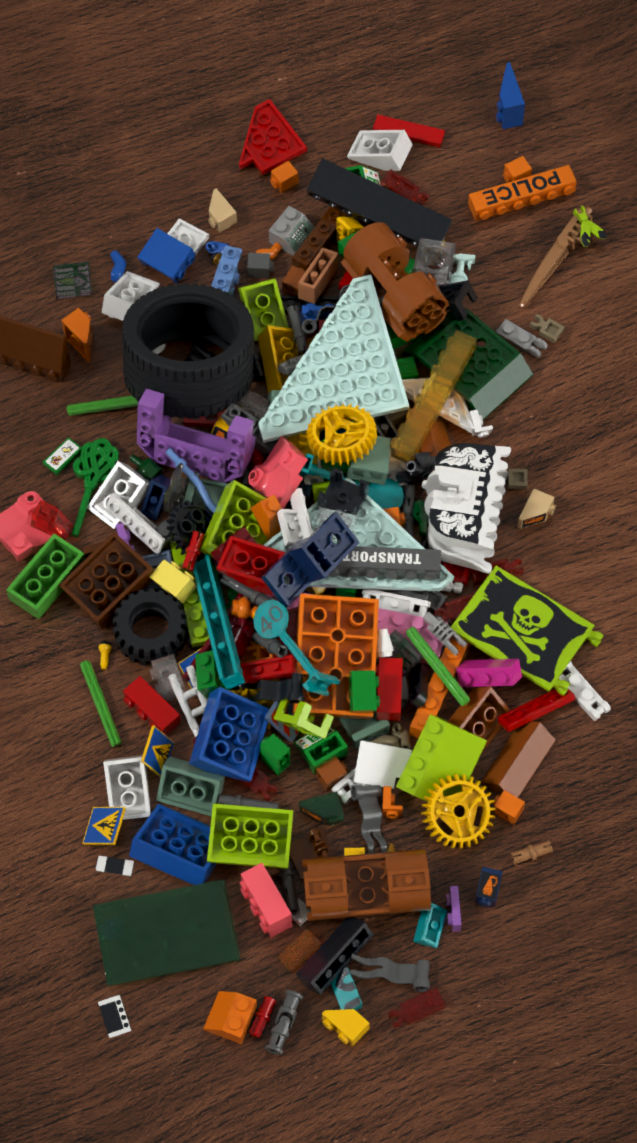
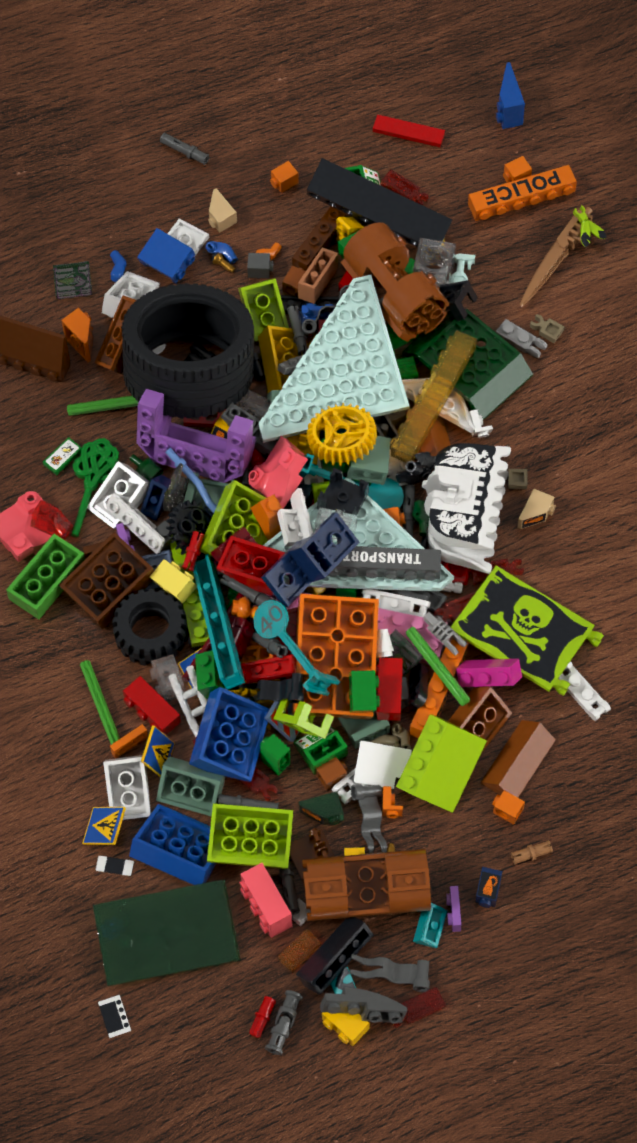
(105, 648): yellow piece -> none
(111, 351): none -> dark orange slope
(129, 741): none -> orange tile
(191, 151): none -> dark grey pin
(227, 270): medium blue bracket -> none
(231, 1016): orange slope -> none
(270, 140): red wing -> none
(290, 230): light grey slope -> none
(369, 1004): none -> dark grey slope
(381, 148): white slope -> none
(443, 808): yellow gear -> none
(534, 709): red tile -> none

